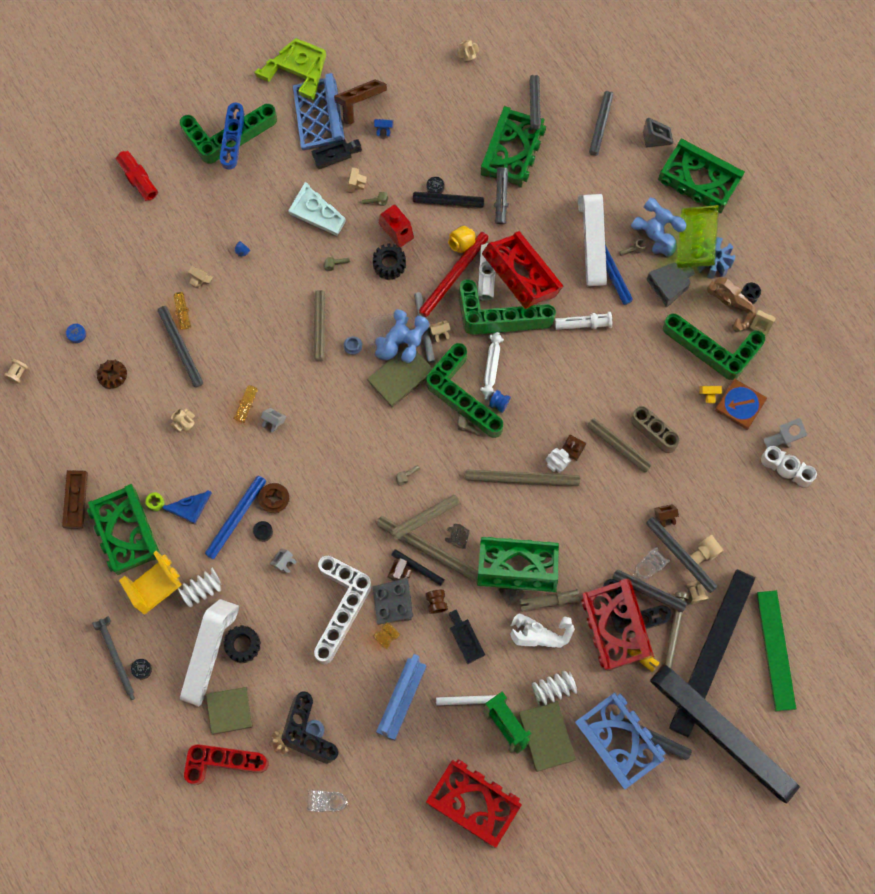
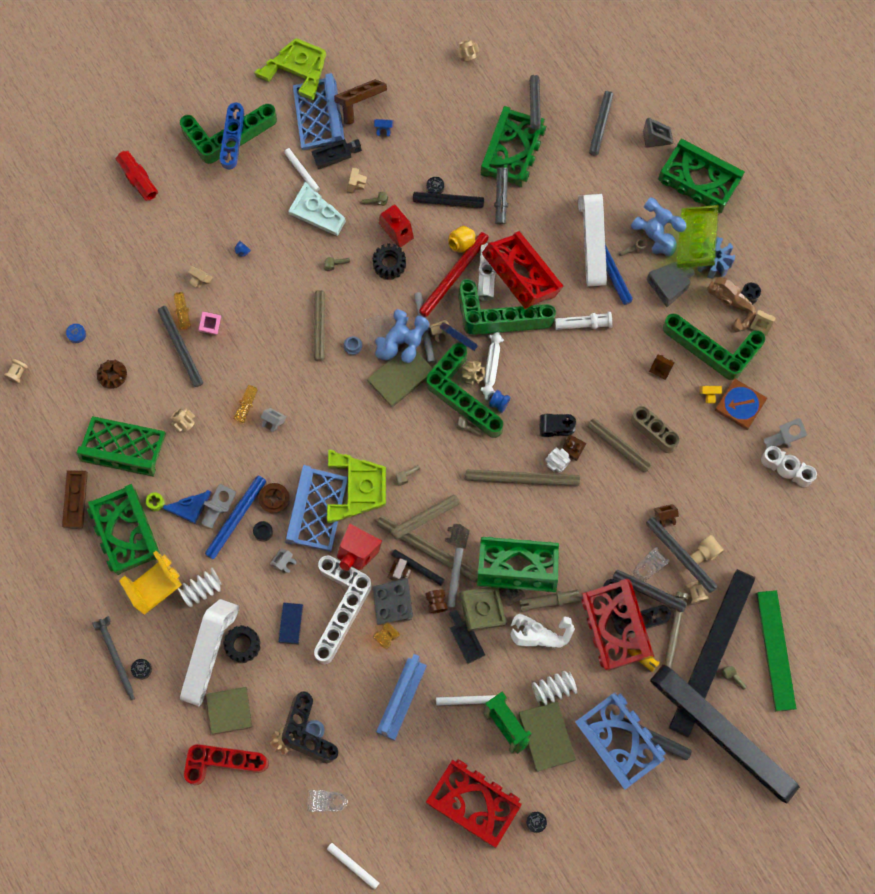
(121, 461): none -> green fence
(209, 323): none -> bright pink brick
(217, 506): none -> light grey bracket
(290, 623): none -> dark blue tile
(300, 504): none -> medium blue fence
(301, 170): none -> white bar
(353, 866): none -> white bar
(357, 548): none -> torso
(365, 486): none -> lime wing
(455, 577): none -> light grey piece
(458, 336): none -> dark blue tile
(473, 372): none -> tan gear
(482, 608): none -> olive tile
(536, 822): none -> black tile
(554, 425): none -> black piece
(661, 366): none -> reddish brown tile
(730, 671): none -> olive hand

